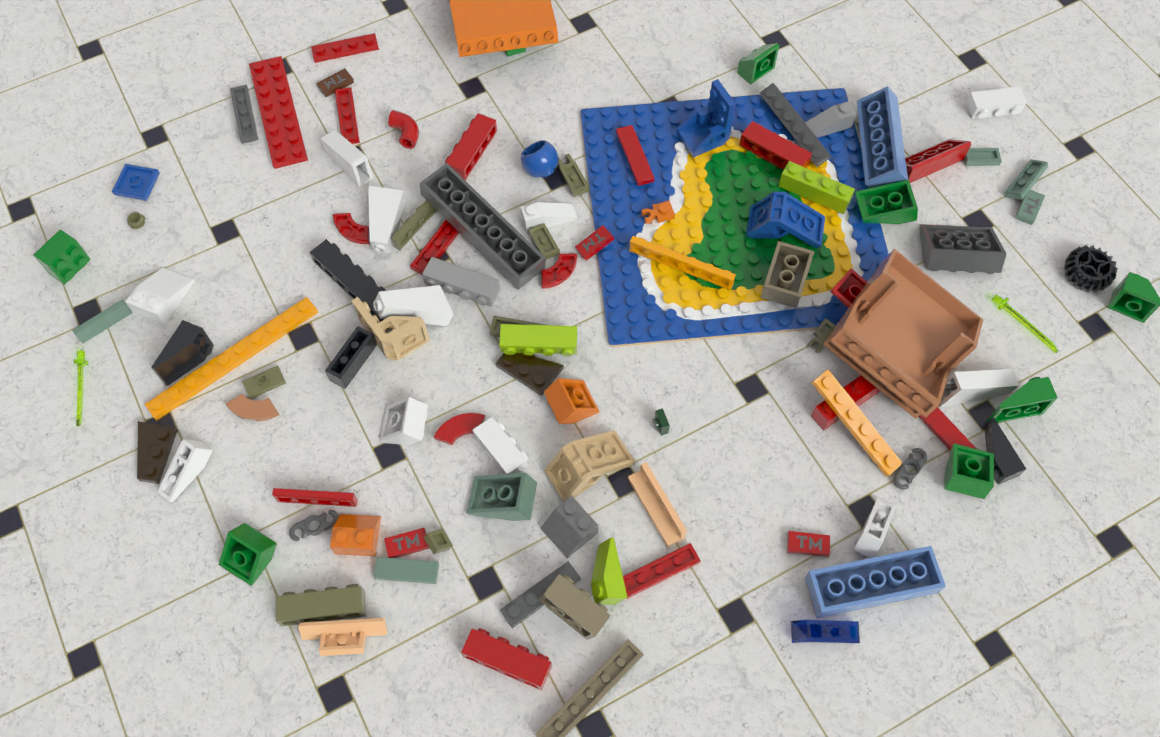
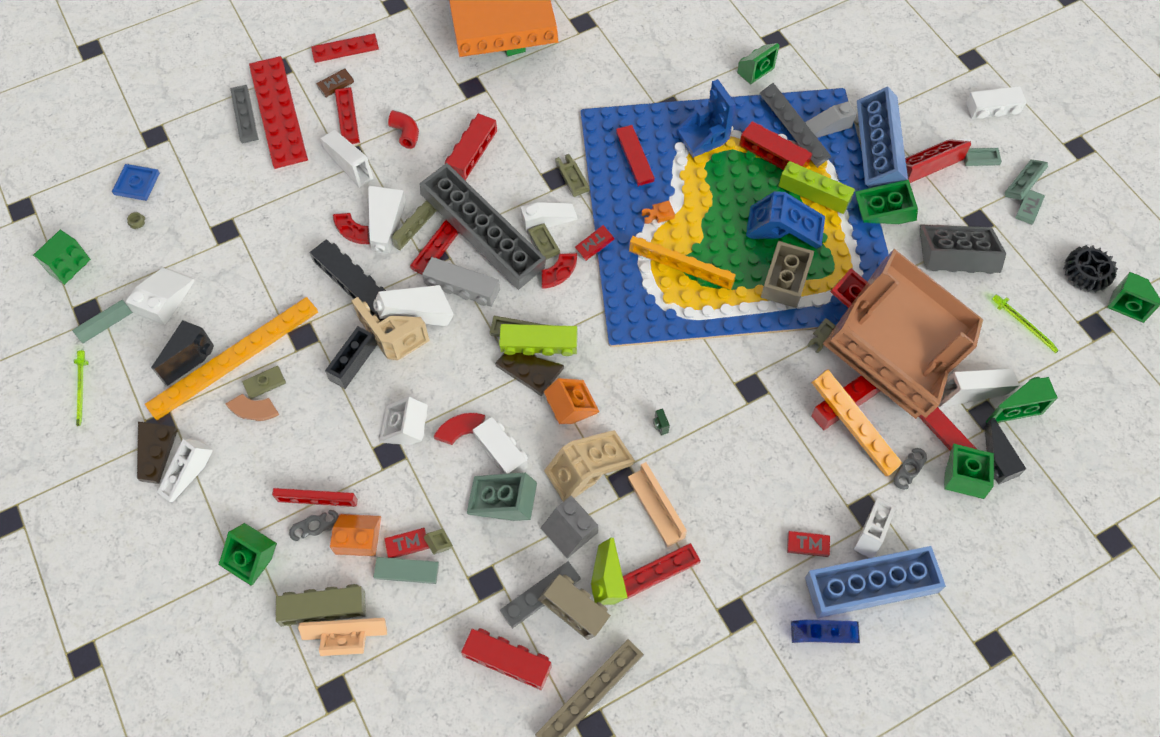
(539, 159): blue wheel -> none

